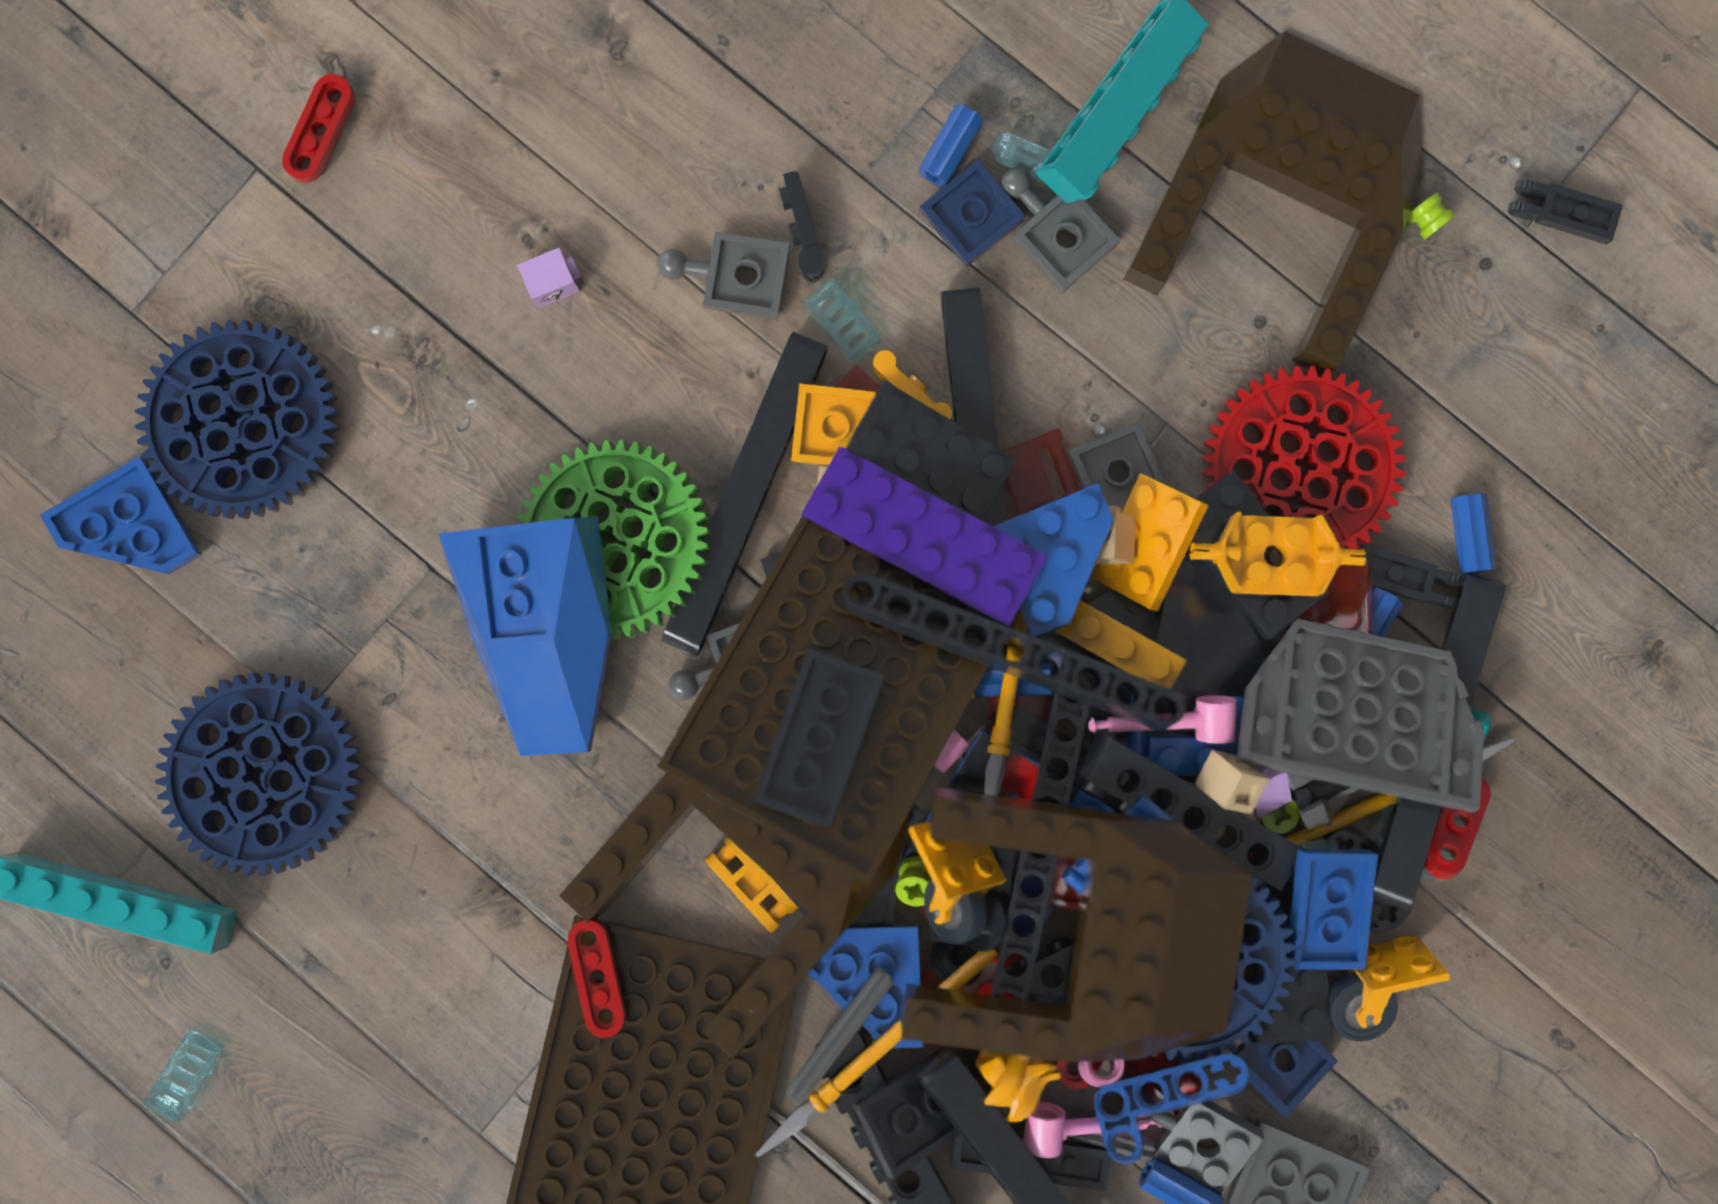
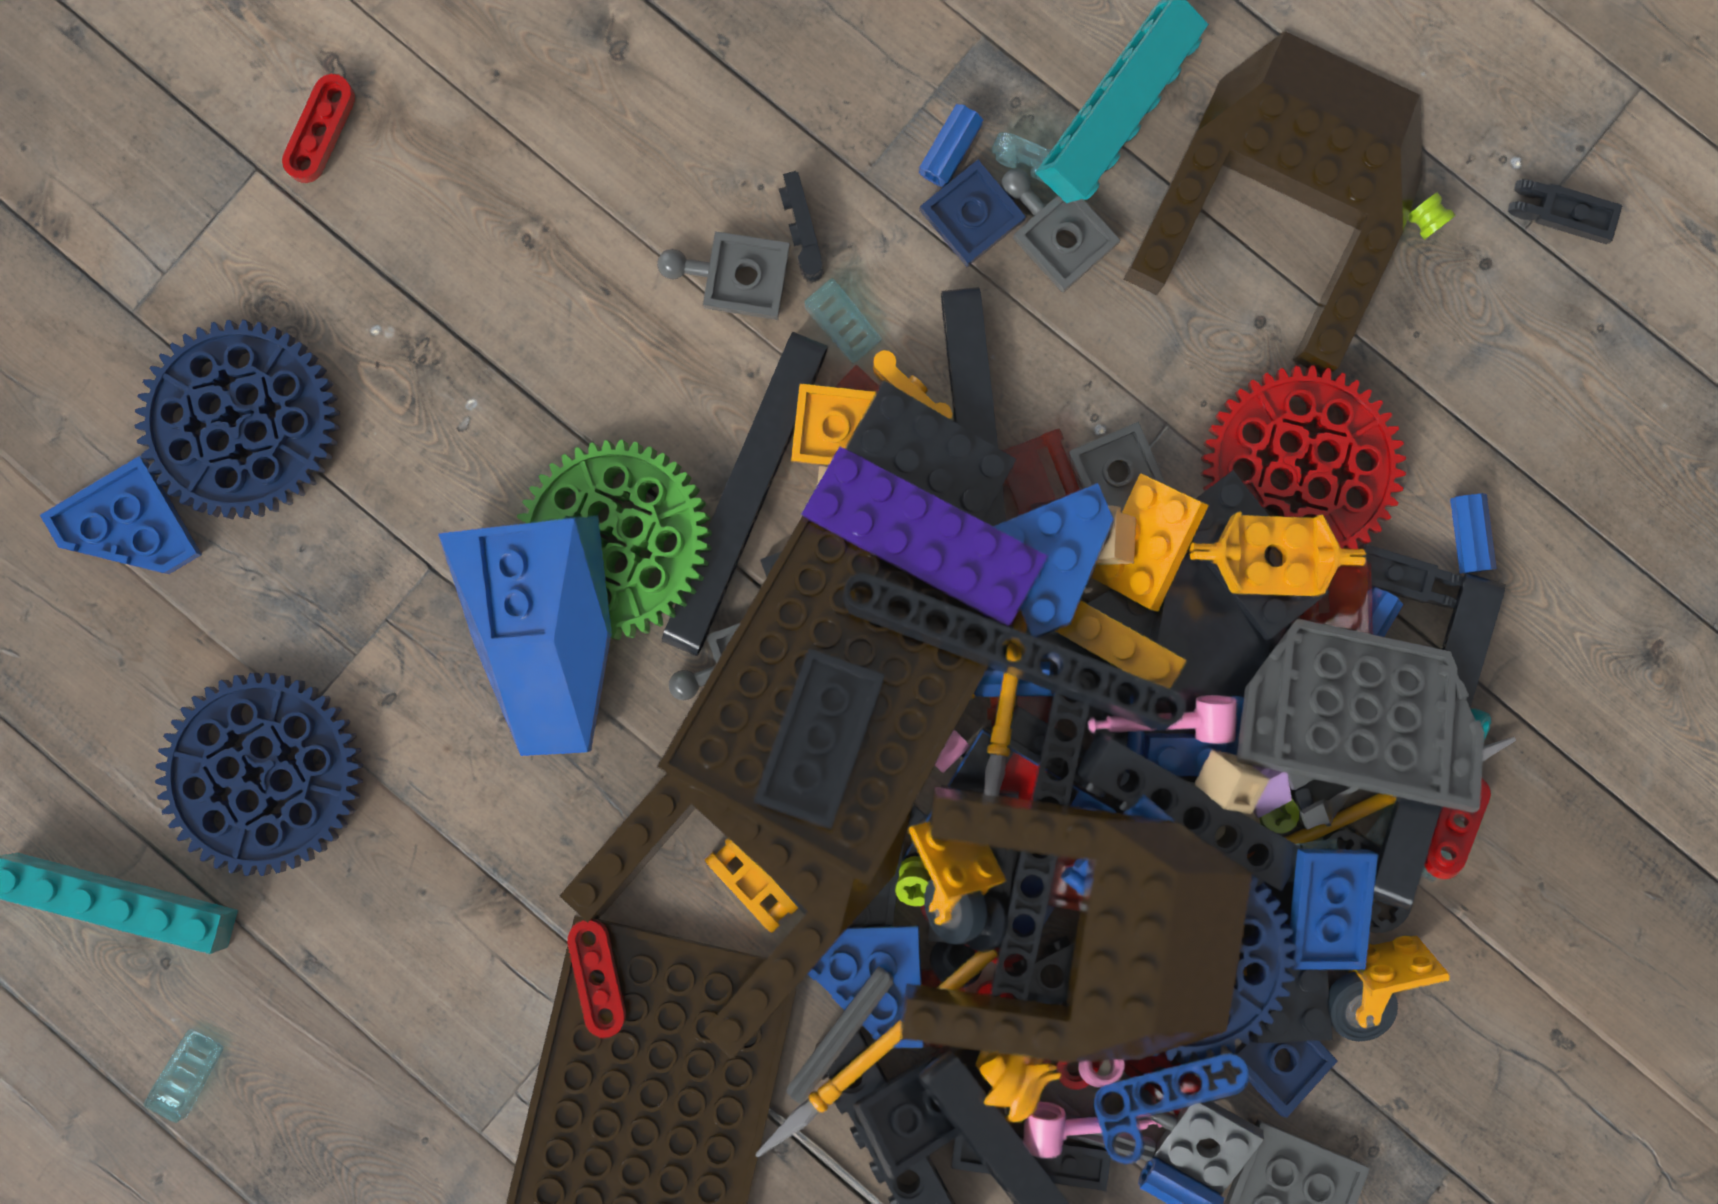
(550, 277): lavender brick -> none

